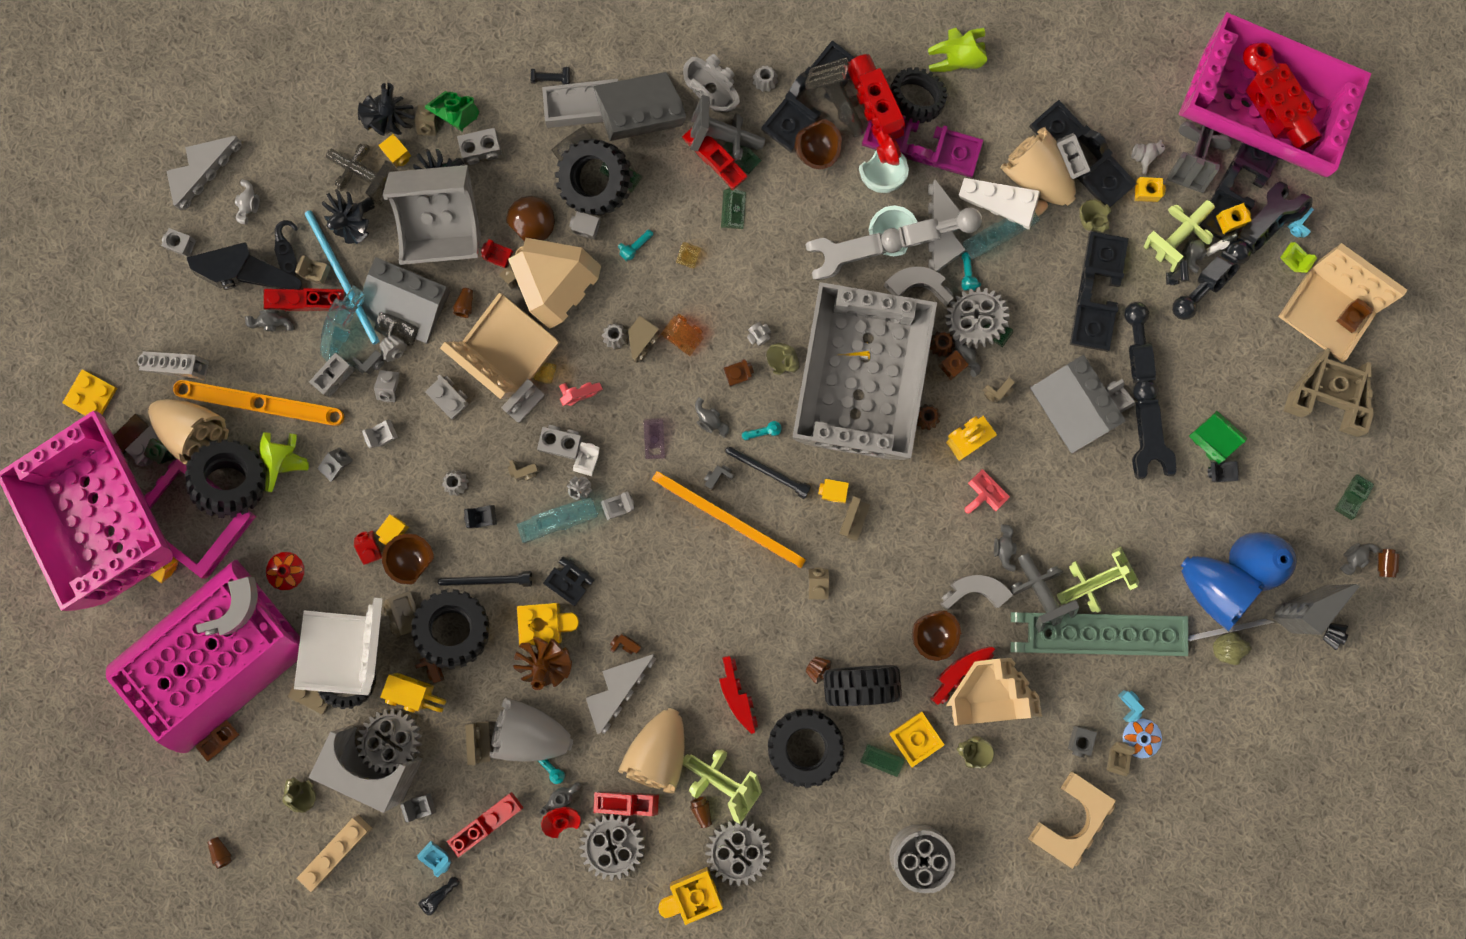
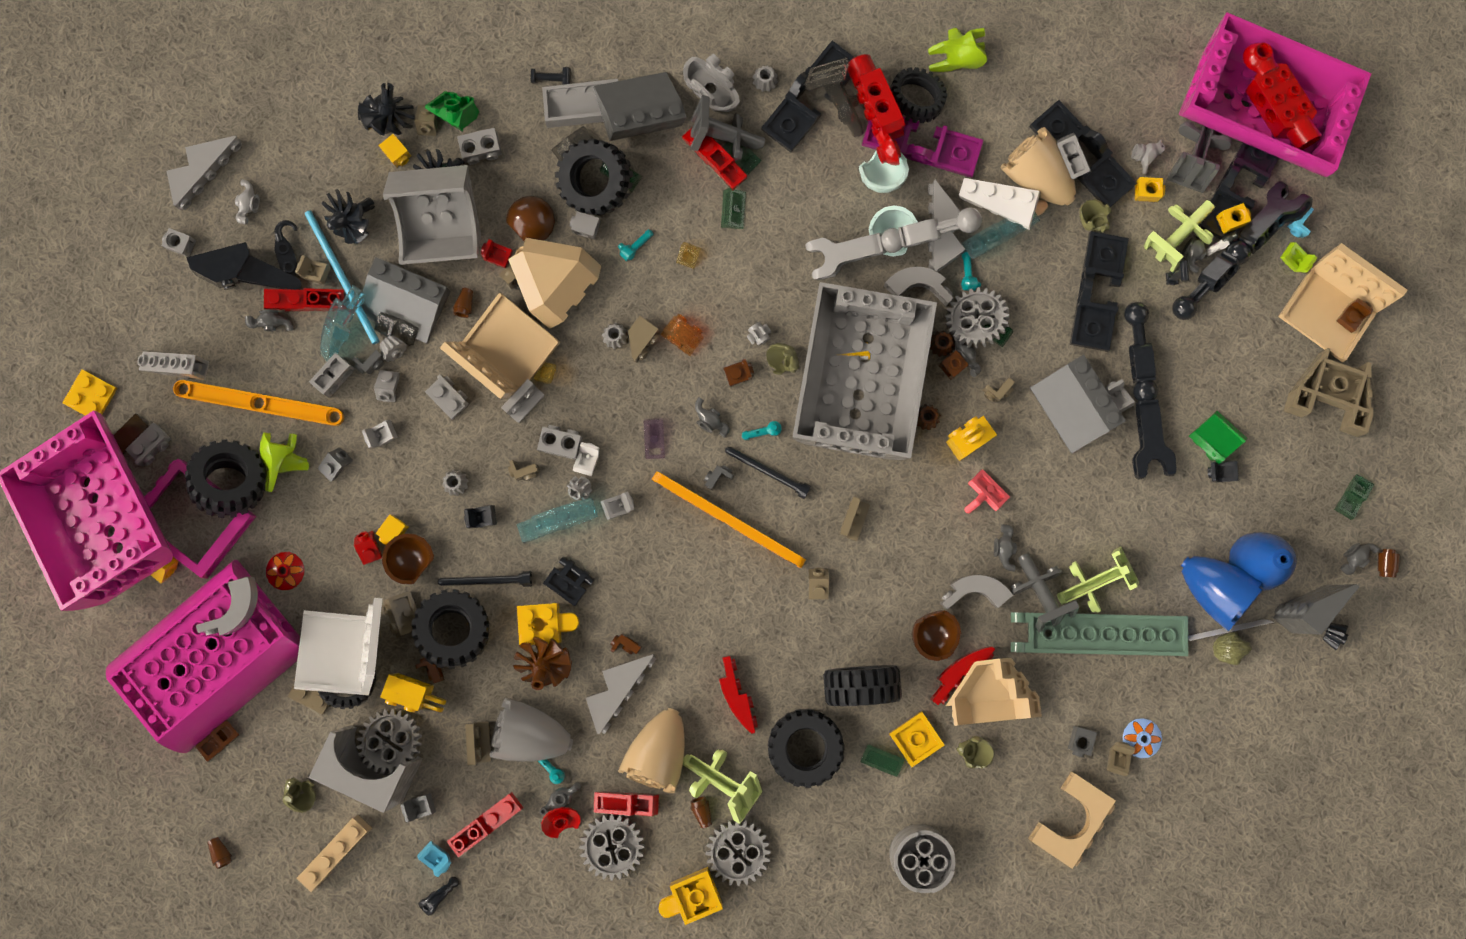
(157, 452): dark green bracket -> none
(184, 426): tan cylinder -> none
(353, 167): clear smoke piece -> none
(573, 395): coral plate -> none
(817, 668): reddish brown piece -> none
(818, 144): reddish brown cylinder -> none
(833, 490): yellow brick -> none
(1131, 701): medium azure bracket -> none

